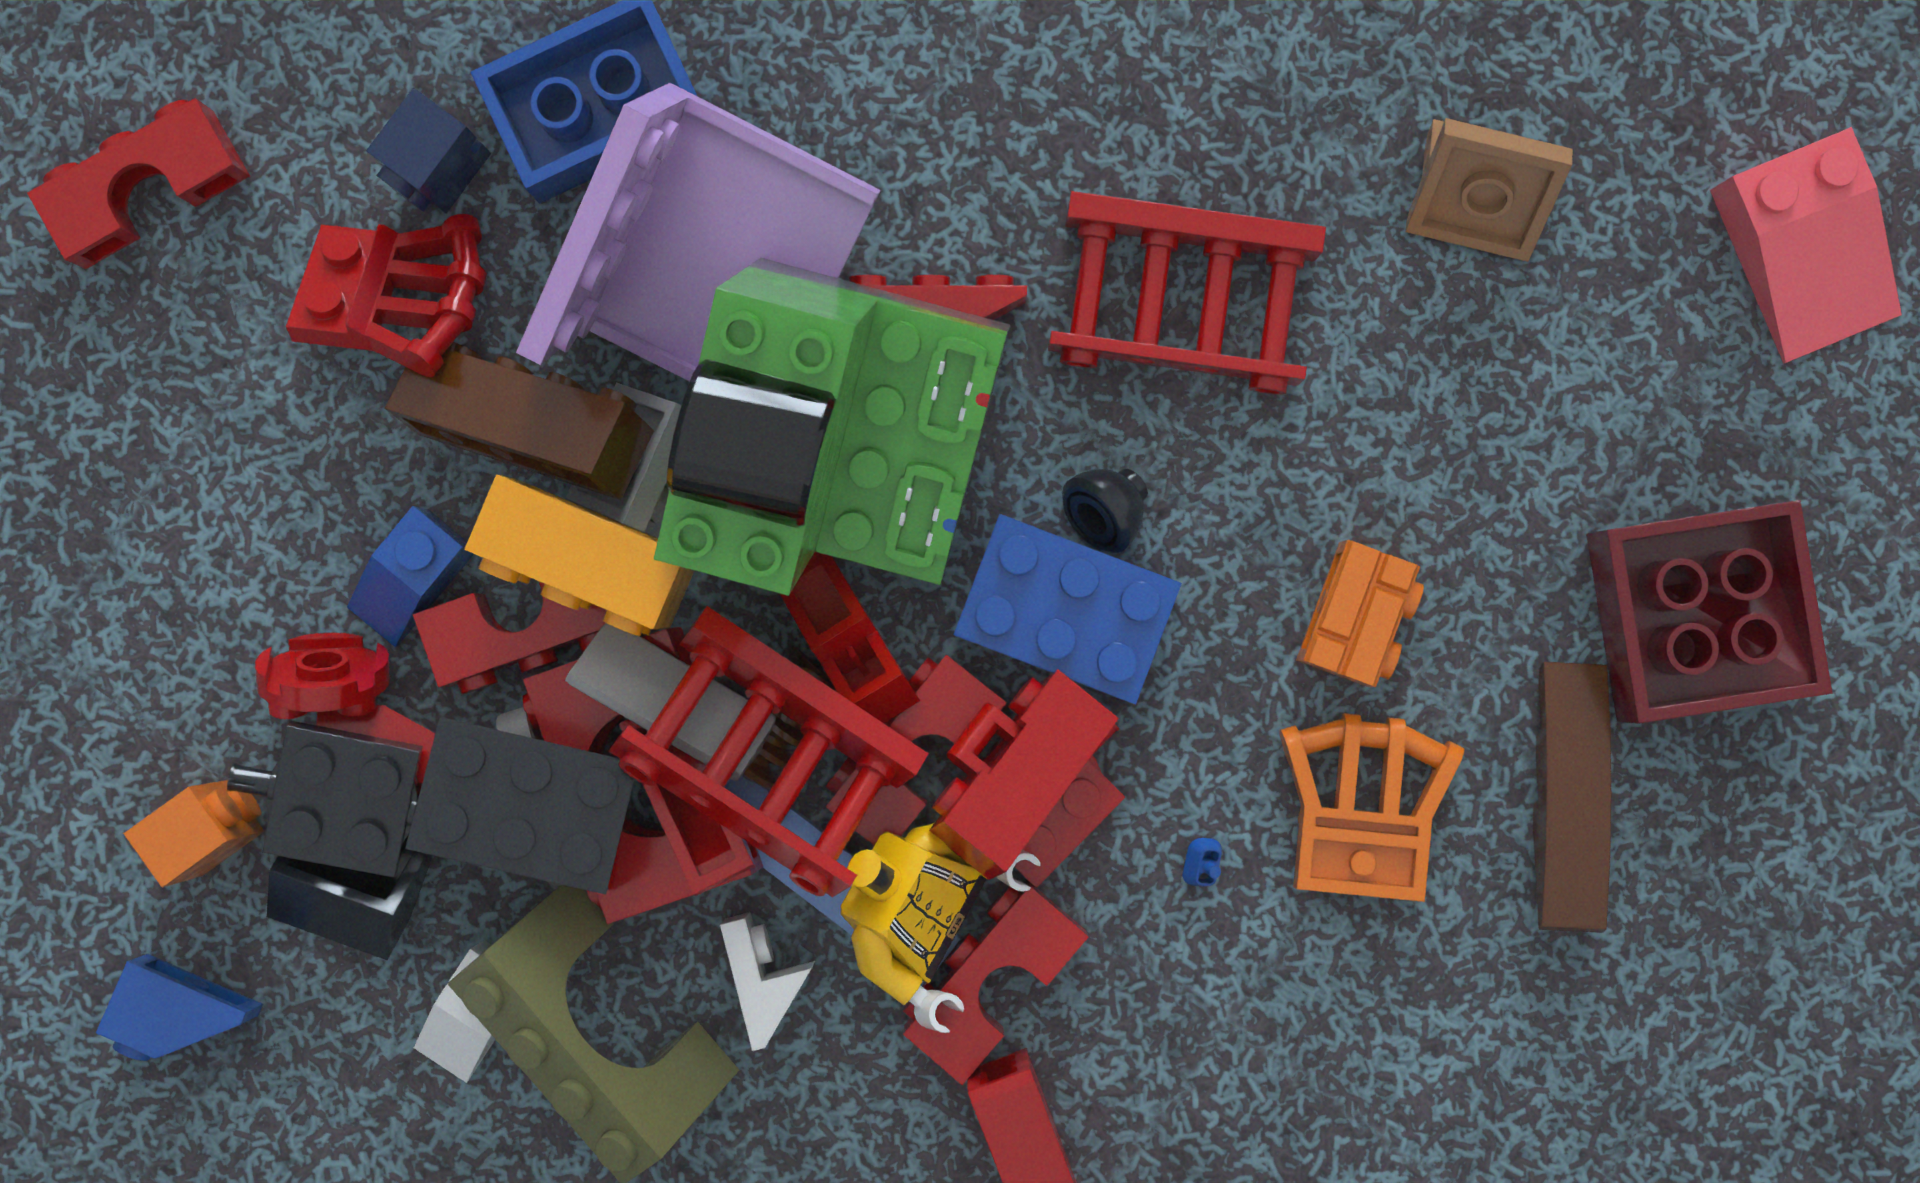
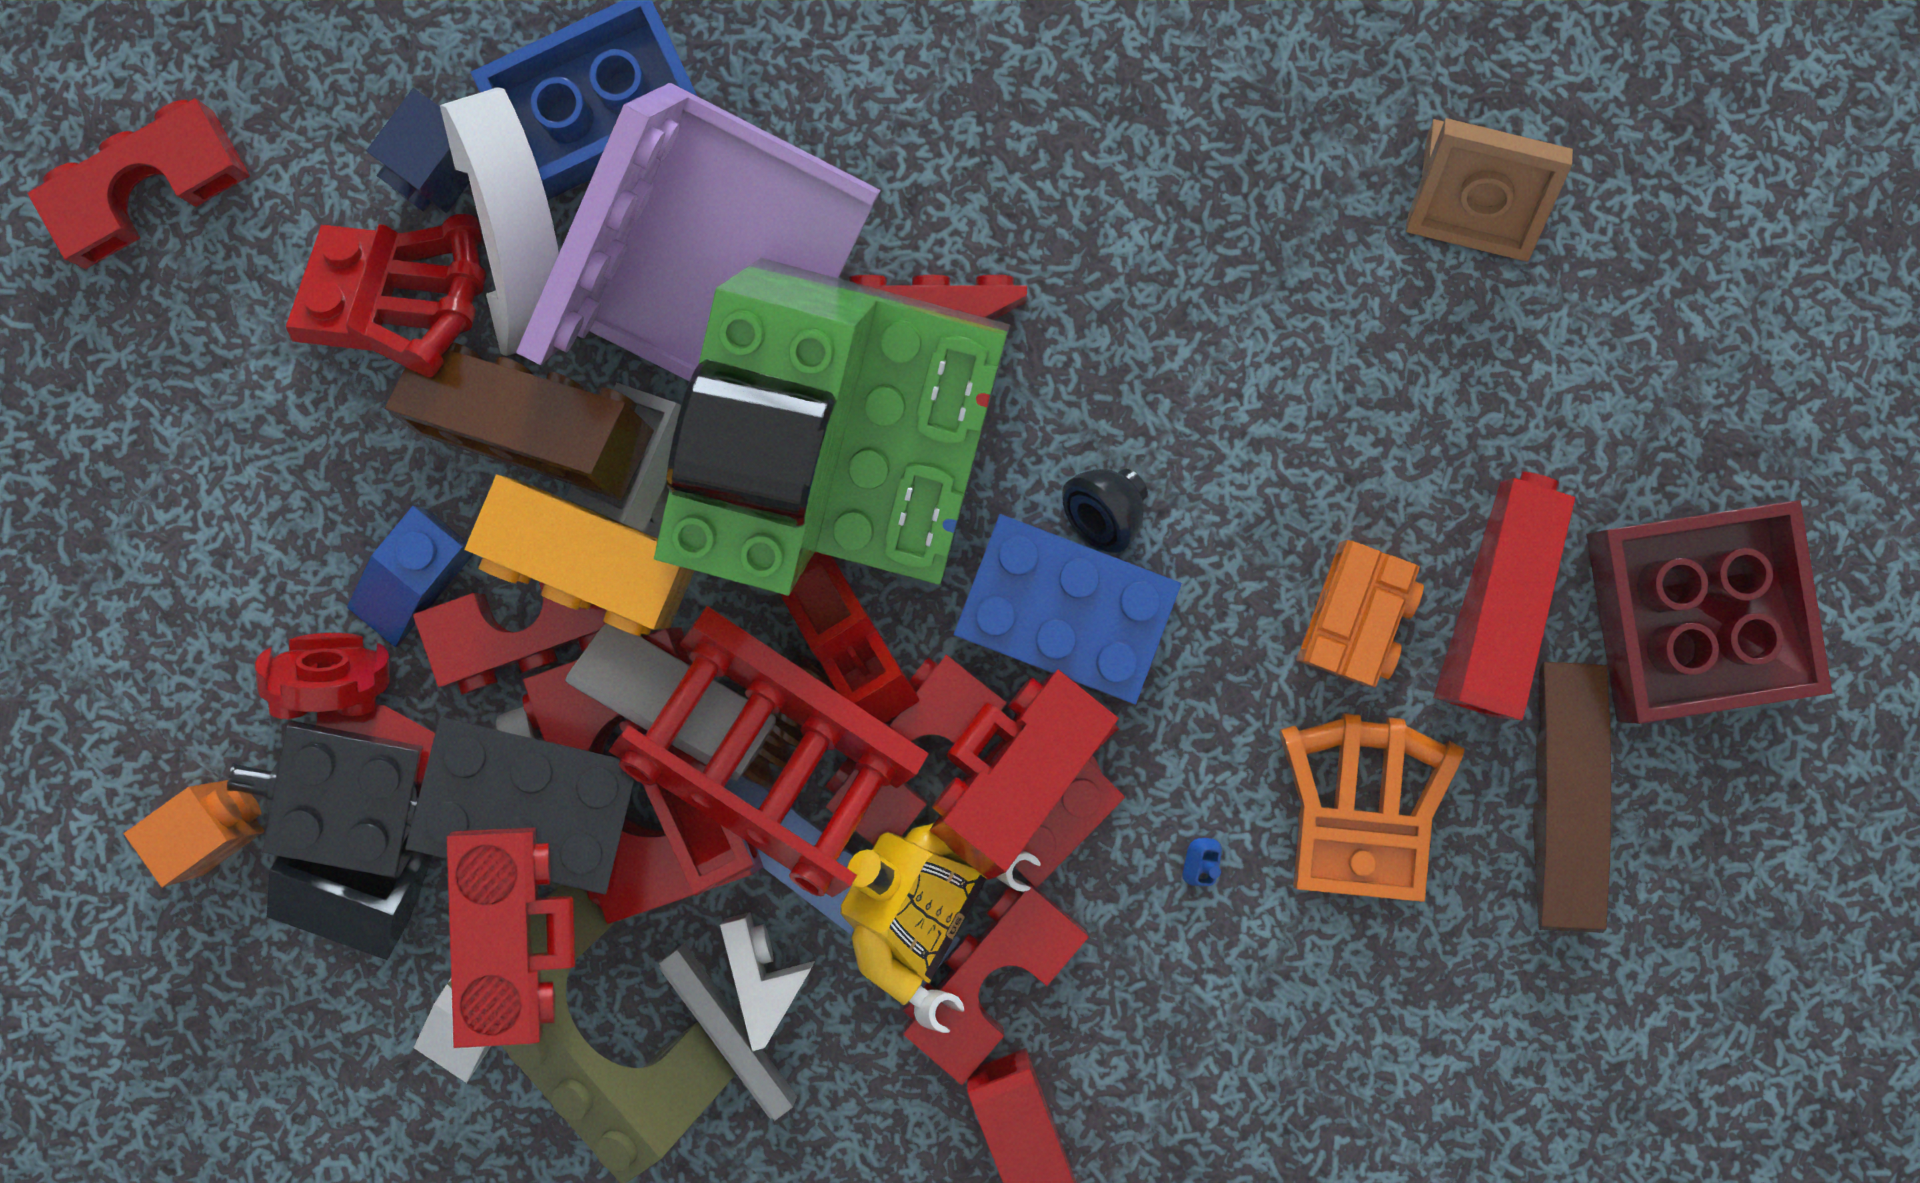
(168, 1008): blue slope -> none
(492, 962): none -> red piece
(510, 206): none -> white slope
(727, 1032): none -> light grey tile
(1223, 240): red fence -> none
(1507, 600): none -> red slope
(1812, 244): coral slope -> none

